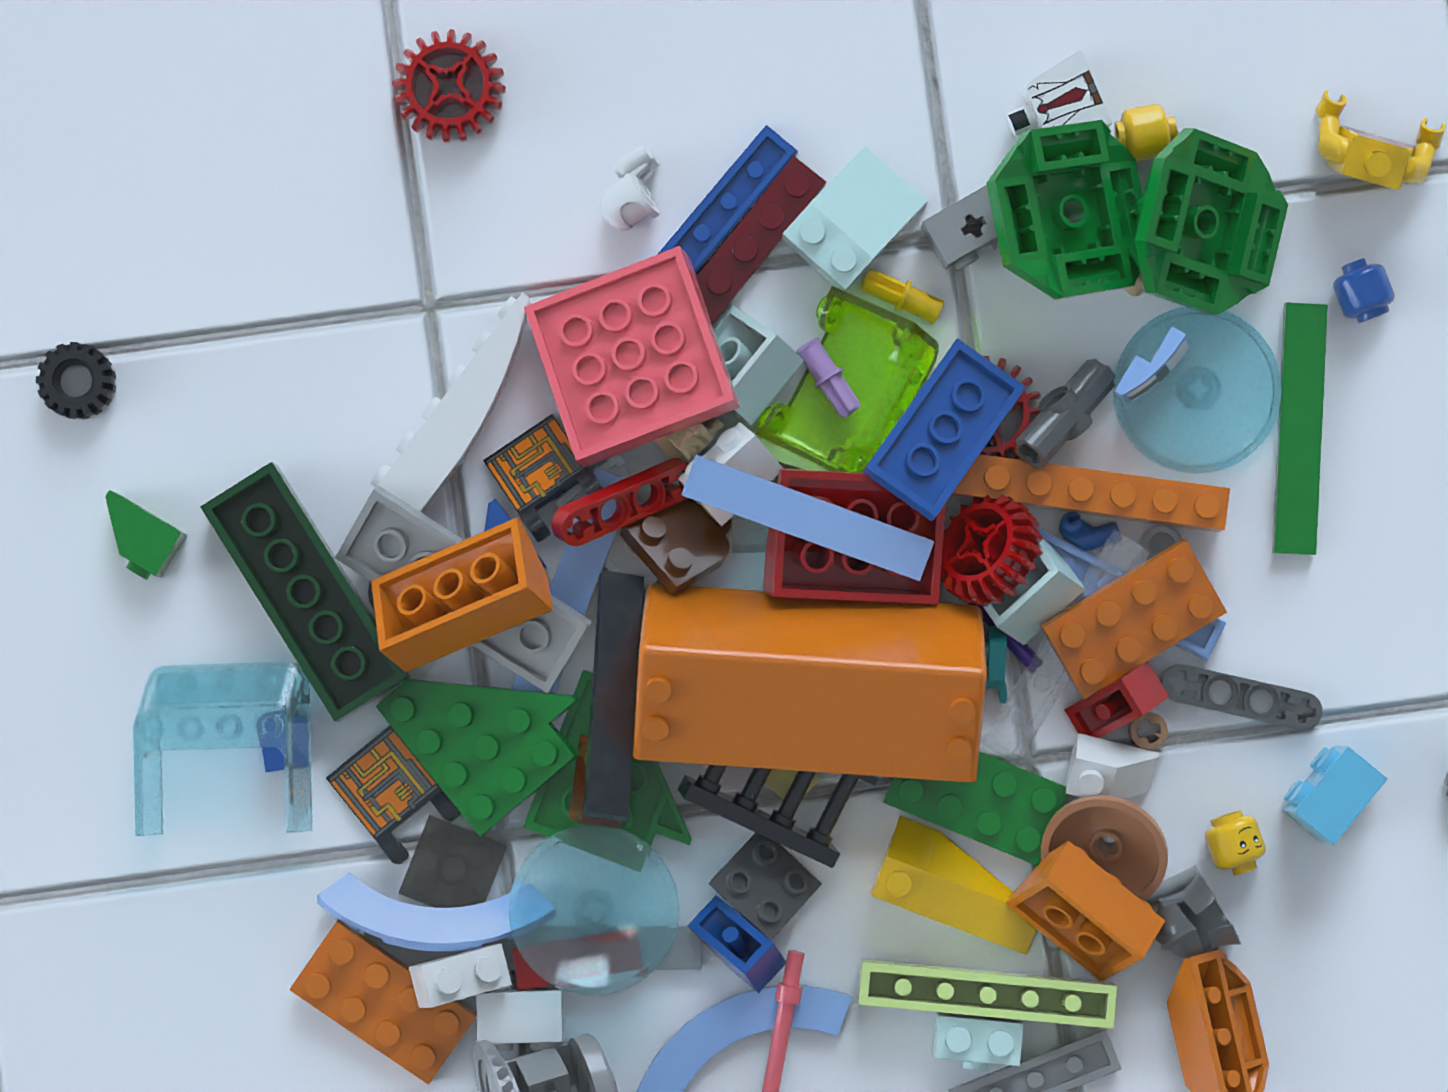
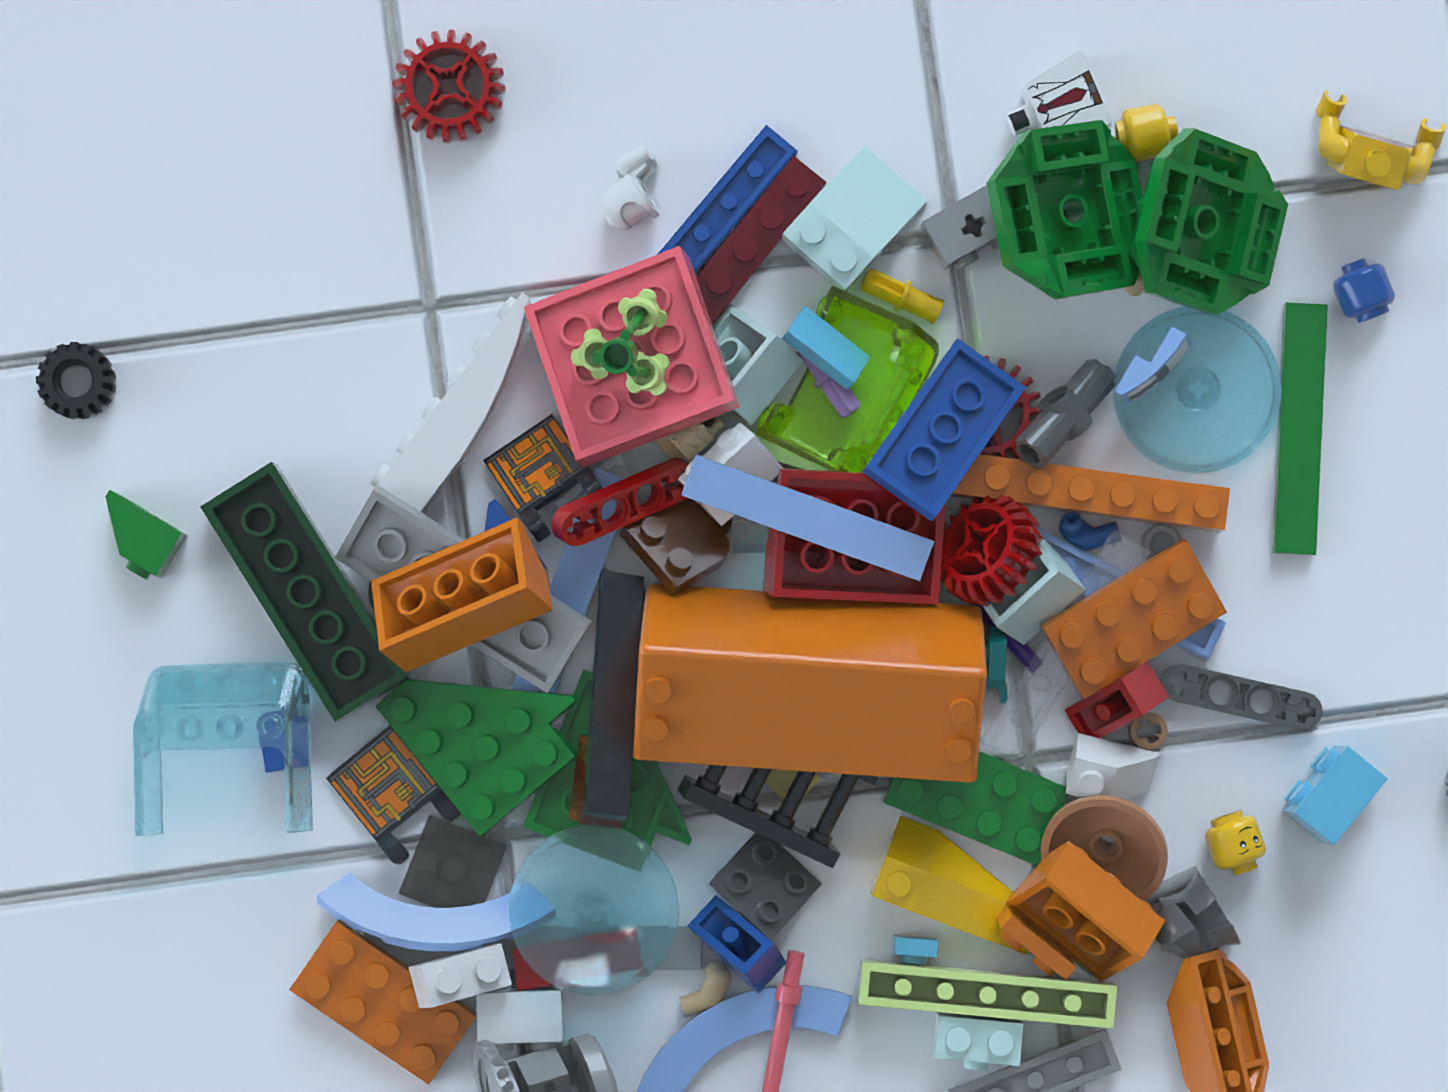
(621, 353): none -> yellowish green plant
(711, 992): none -> tan arm
(826, 347): none -> medium azure tile
(915, 949): none -> medium azure plate
(1047, 955): none -> orange plate

